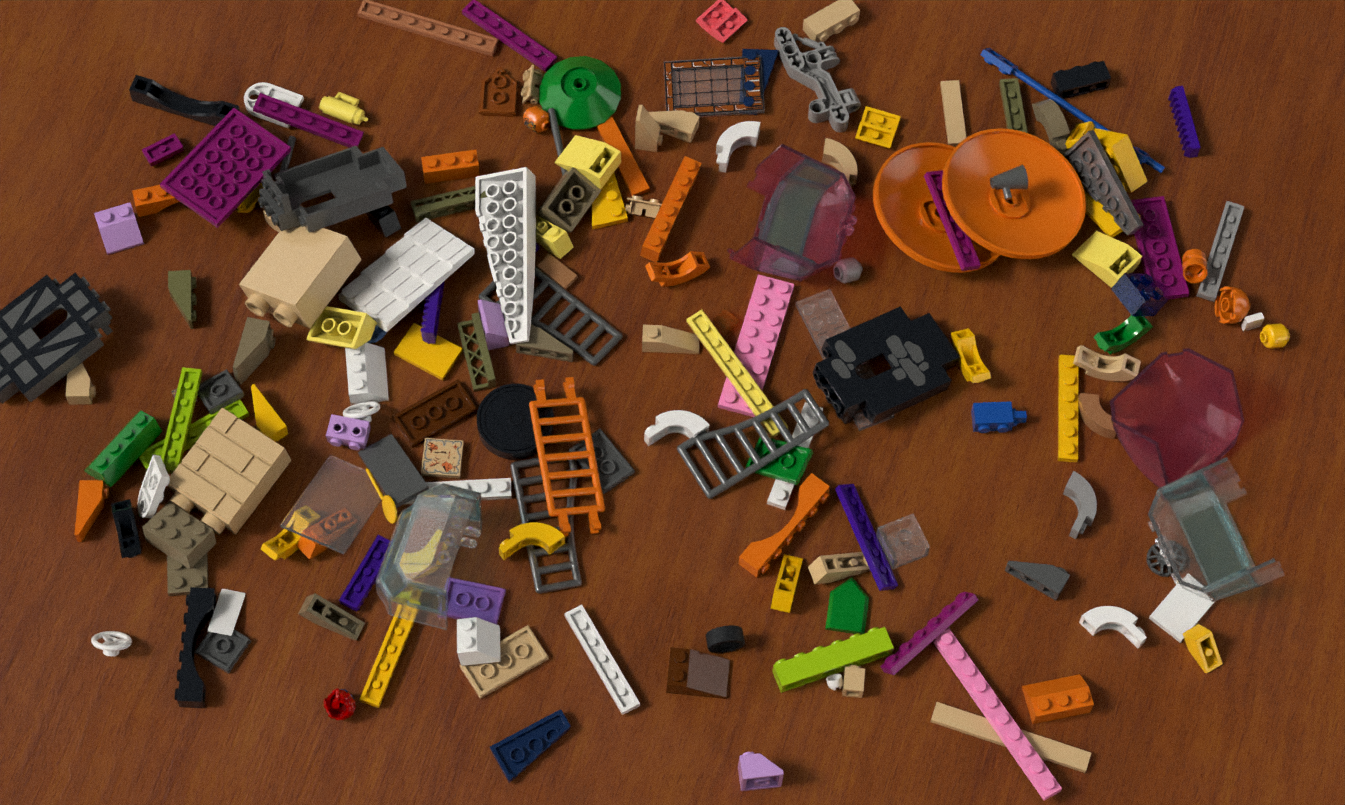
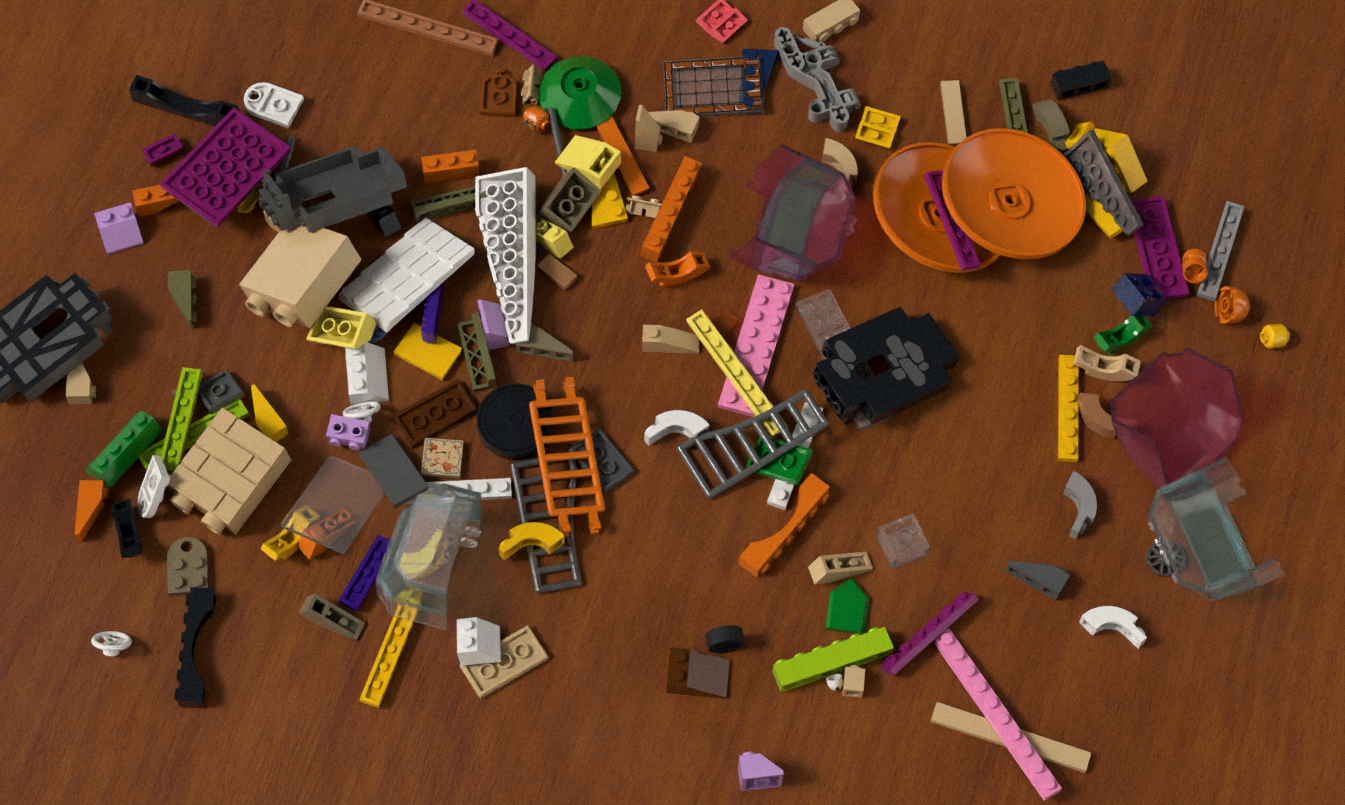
(179, 535): dark tan brick -> none
(223, 649): dark grey tile -> none
(226, 612): white sticker -> none
(253, 348): dark tan slope -> none
(307, 121): magenta plate -> none
(339, 704): red piece -> none
(343, 107): light yellow piece -> none
(387, 502): yellow piece -> none
(474, 600): medium lavender tile -> none
(525, 746): dark blue wing -> none
(574, 303): dark grey bar -> none
(602, 659): white plate -> none
(734, 137): white arch -> none
(786, 583): yellow slope -> none
(847, 270): light grey head -> none
(866, 537): dark purple plate -> none
(969, 360): yellow arch -> none
(995, 417): blue hinge -> none
(1007, 67): blue bar -> none
(1011, 179): dark grey piece -> none
(1058, 699): orange slope -> none
(1107, 257): light yellow slope -> none
(1180, 612): white tile -> none
(1184, 122): dark purple gear -> none
(1203, 647): yellow slope -> none
(1252, 321): white tile -> none

